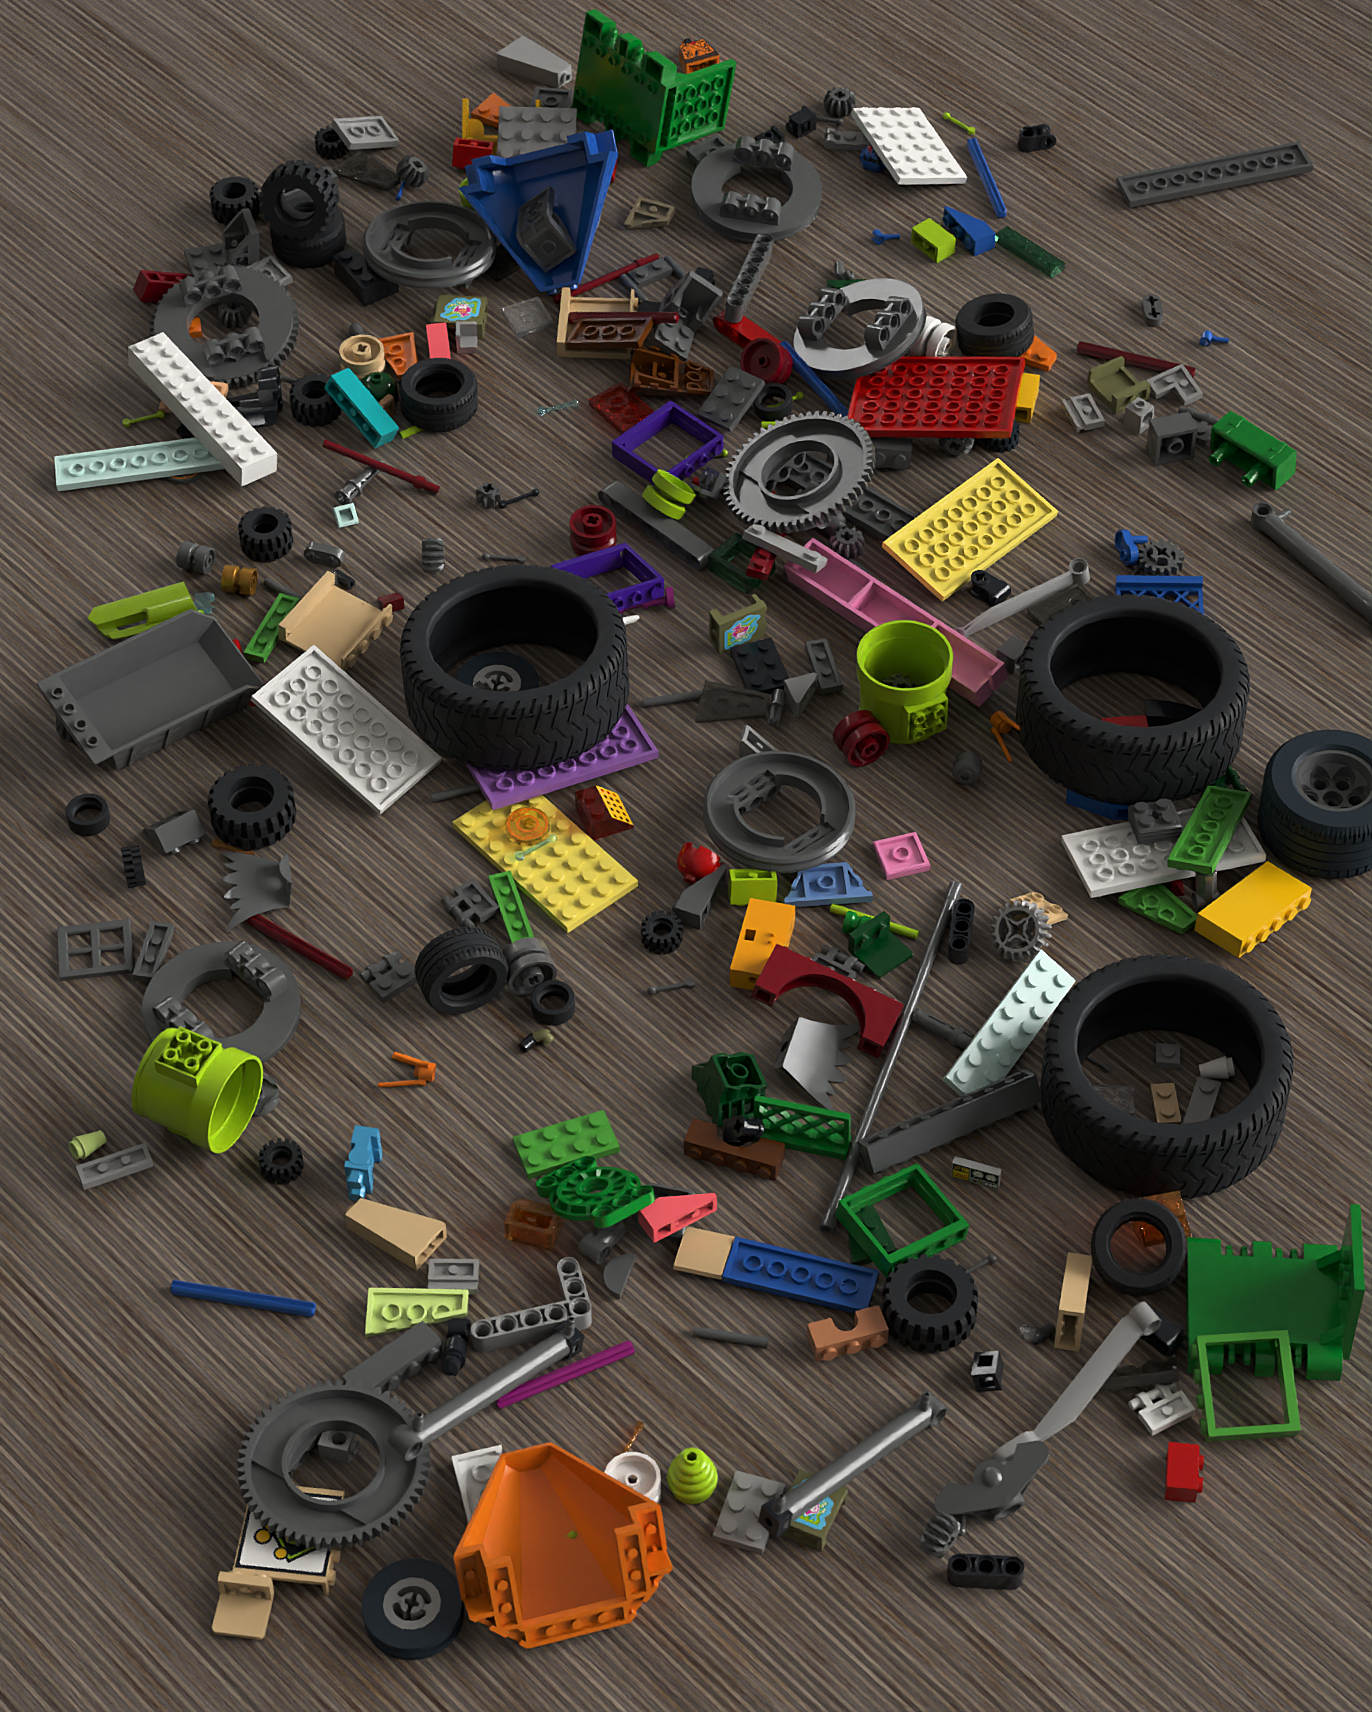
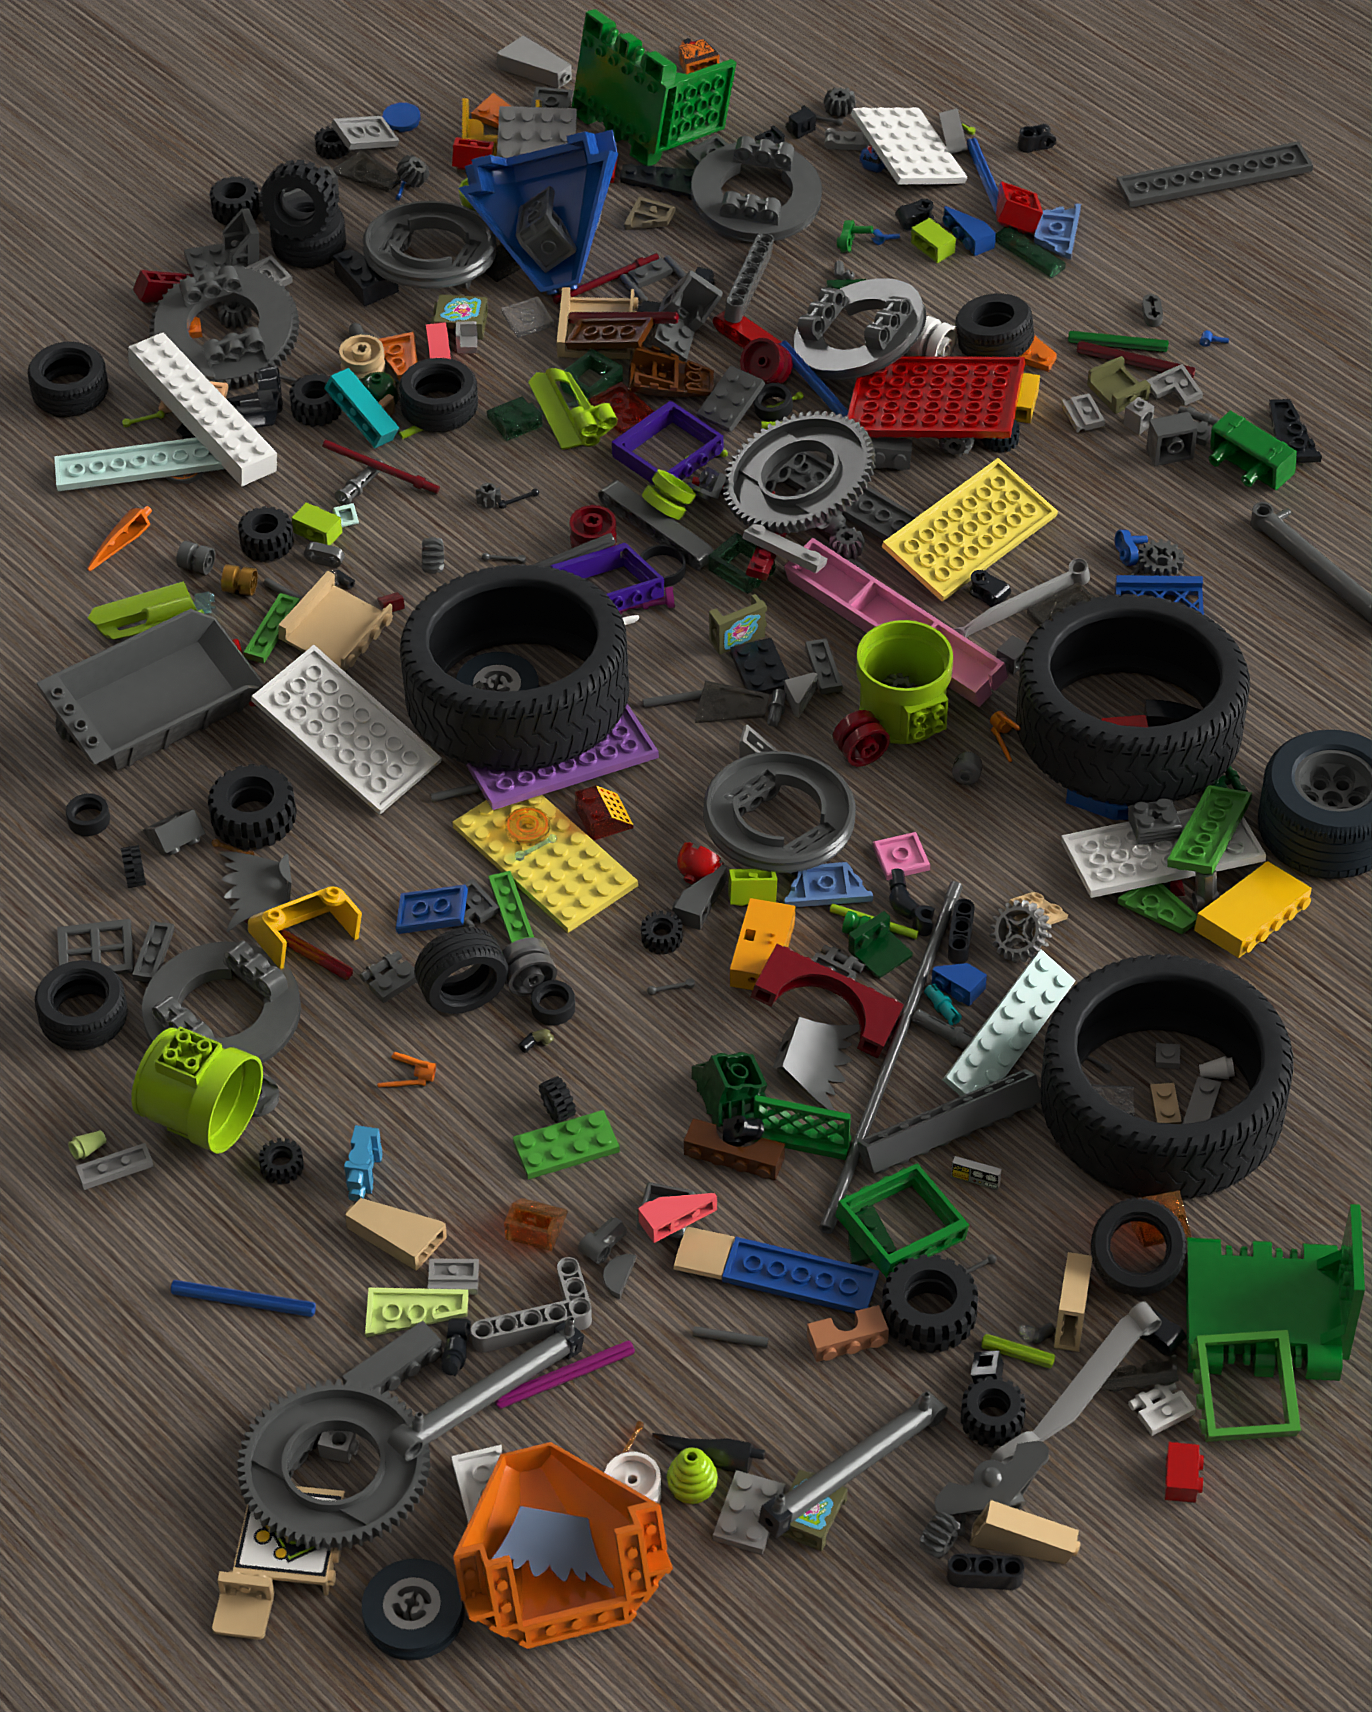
(71, 398): none -> black tyre
(83, 1031): none -> black tyre
(125, 531): none -> orange piece
(265, 925): none -> yellow windscreen
(316, 524): none -> lime brick
(402, 116): none -> blue tile
(431, 909): none -> blue tile
(515, 418): none -> clear green plate
(555, 1541): none -> sand blue piece
(557, 1099): none -> black tyre
(574, 1181): green piece -> none
(576, 426): none -> lime panel
(592, 546): none -> dark grey axle
(609, 370): none -> clear green window
(659, 178): none -> black wing
(669, 551): none -> black tyre
(724, 1453): none -> black piece
(848, 233): none -> green piece
(907, 907): none -> black piece
(914, 213): none -> black piece
(942, 1004): none -> teal pin
(953, 131): none -> light grey beam
(960, 981): none -> blue slope
(993, 1394): none -> black tyre
(1018, 208): none -> red slope
(1018, 1351): none -> lime axle
(1023, 1534): none -> tan slope
(1058, 230): none -> medium blue wing
(1119, 341): none -> green axle
(1291, 431): none -> black wing

